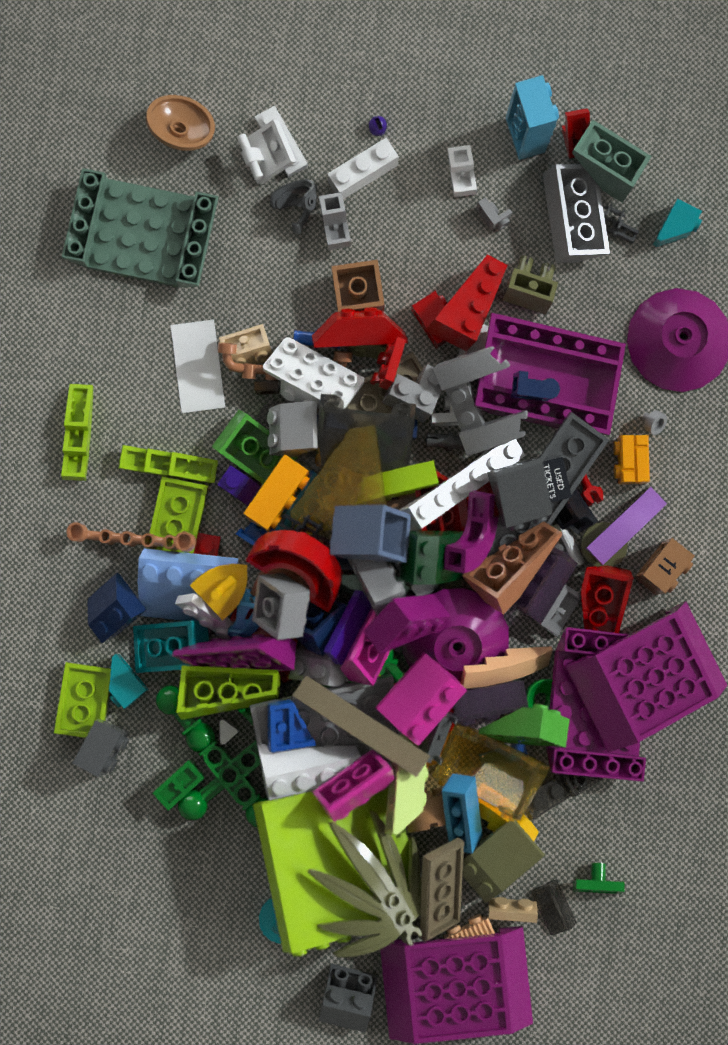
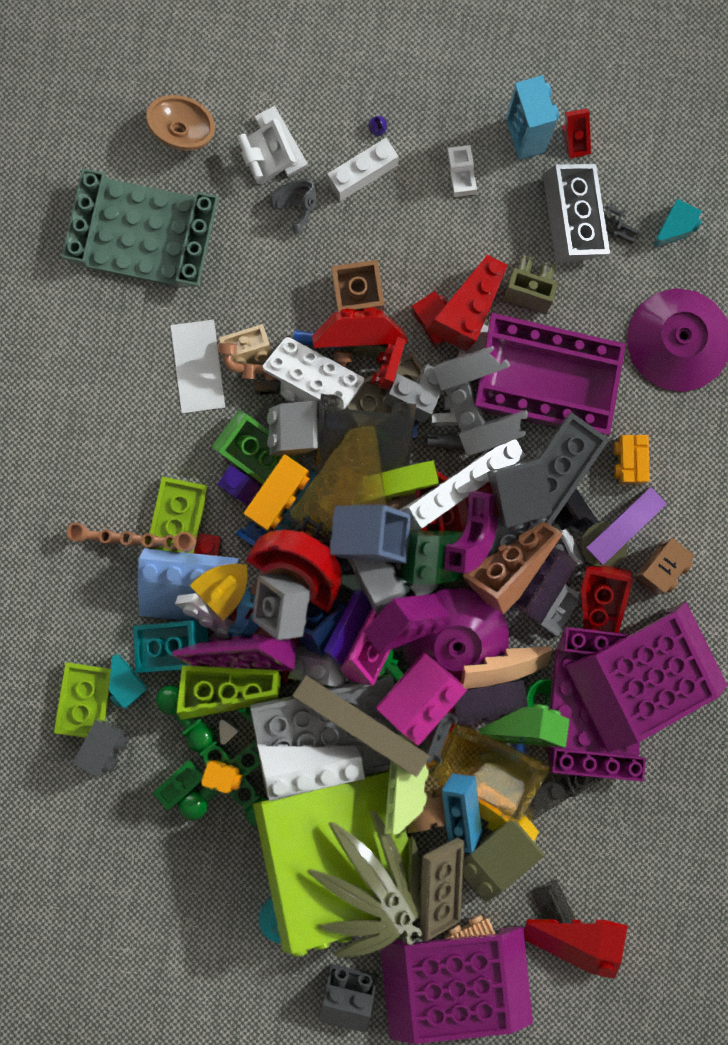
(77, 432): lime slope -> none
(113, 608): dark blue slope -> none
(168, 464): lime slope -> none
(222, 777): none -> light orange brick
(286, 727): blue wing -> none
(334, 221): light grey brick -> none
(354, 785): dark pink slope -> none
(489, 214): light grey bracket -> none
(513, 910): tan plate -> none
(533, 389): dark blue leg -> none
(557, 479): black sticker -> none
(588, 489): red bar -> none
(589, 946): none -> red wedge
(598, 882): green tile -> none
(610, 160): sand green slope -> none
(654, 422): light grey tile -> none

